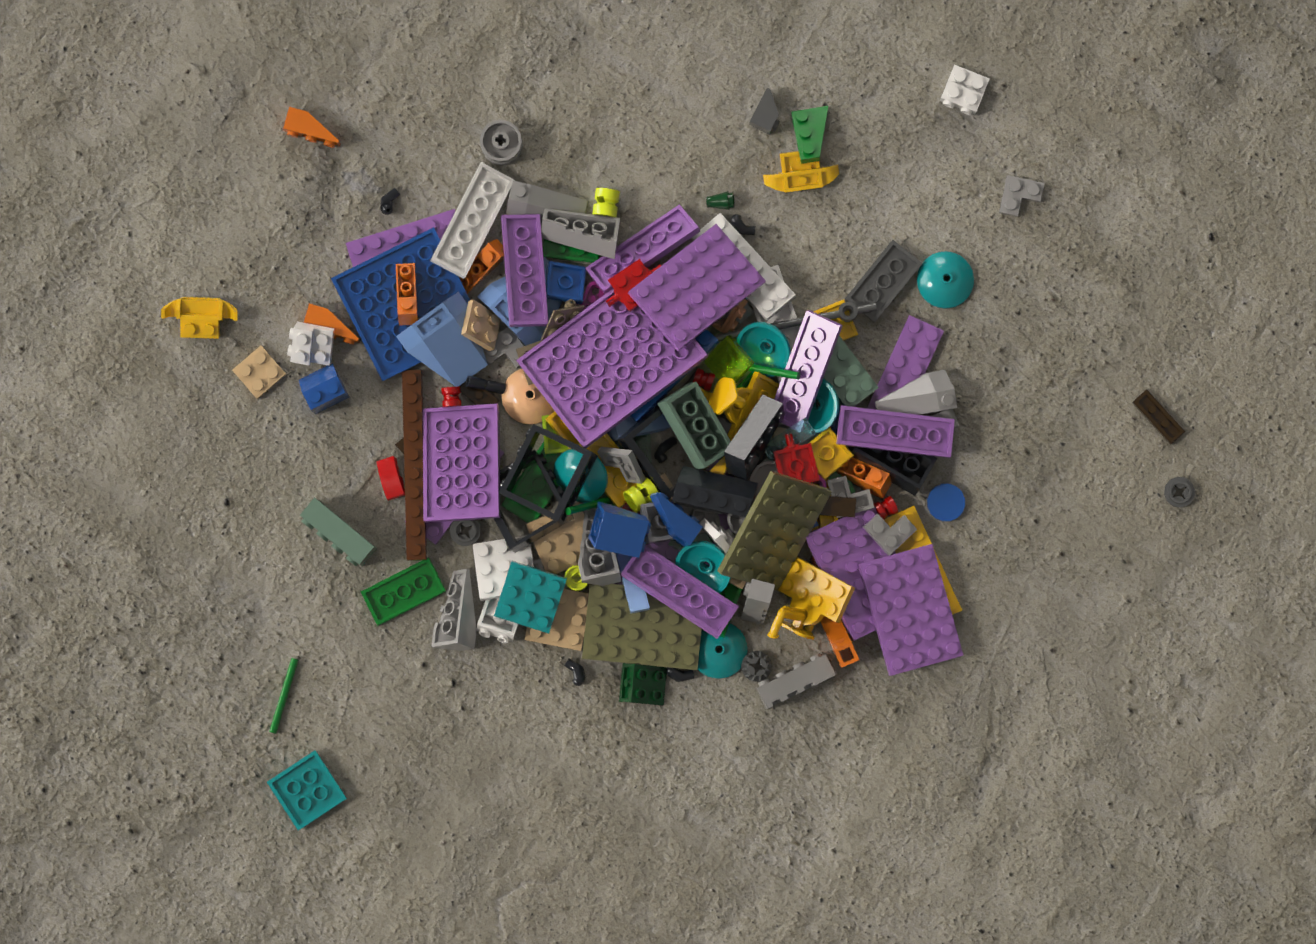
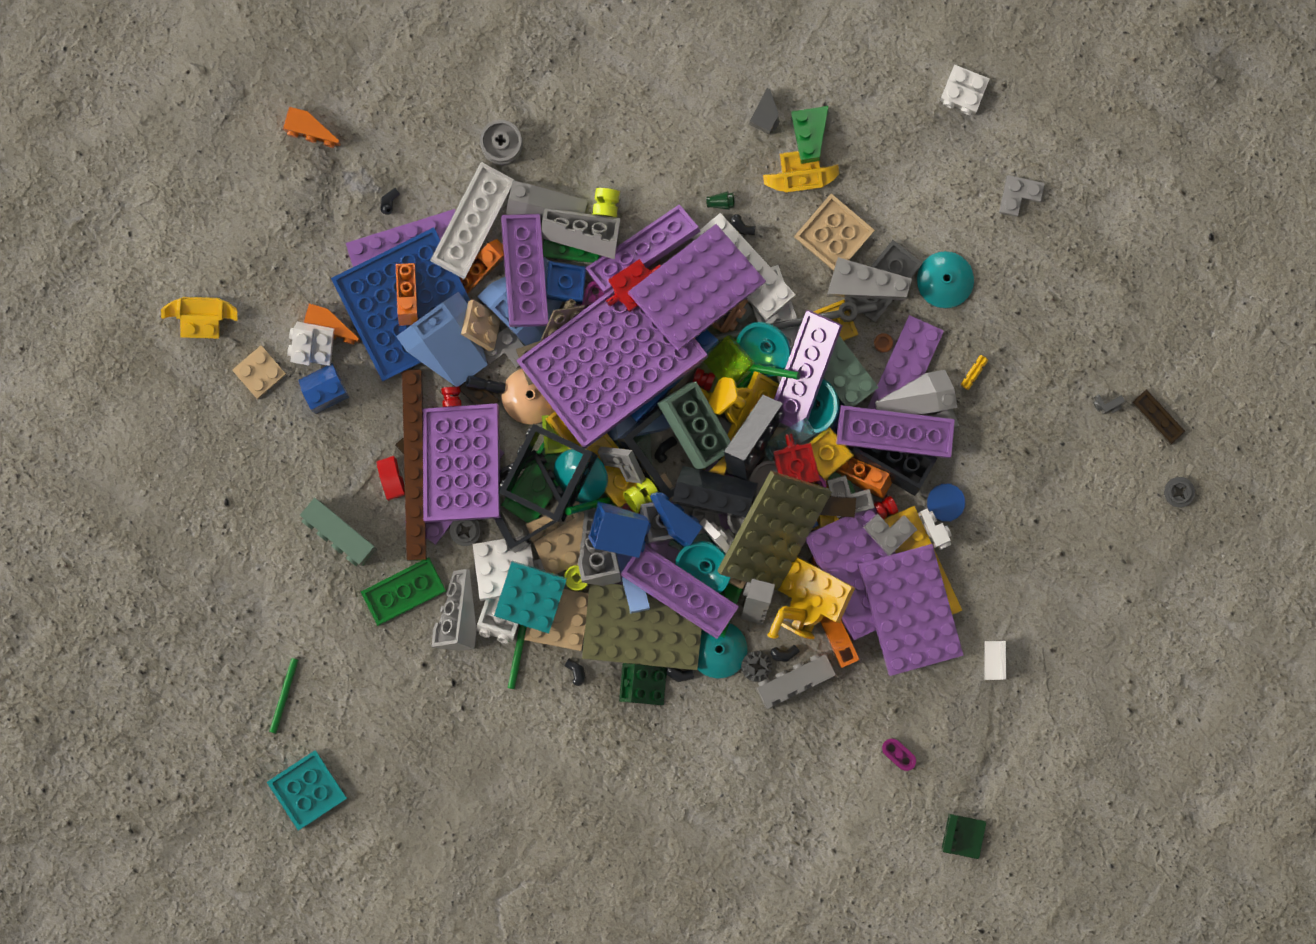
(517, 657): none -> green bar
(782, 655): none -> black arm
(834, 232): none -> tan plate
(866, 282): none -> light grey wedge
(883, 343): none -> dark orange tile
(898, 754): none -> magenta plate
(938, 534): none -> white plate
(963, 836): none -> dark green bracket
(974, 372): none -> yellow axle
(994, 660): none -> white panel
(1114, 405): none -> dark grey bracket

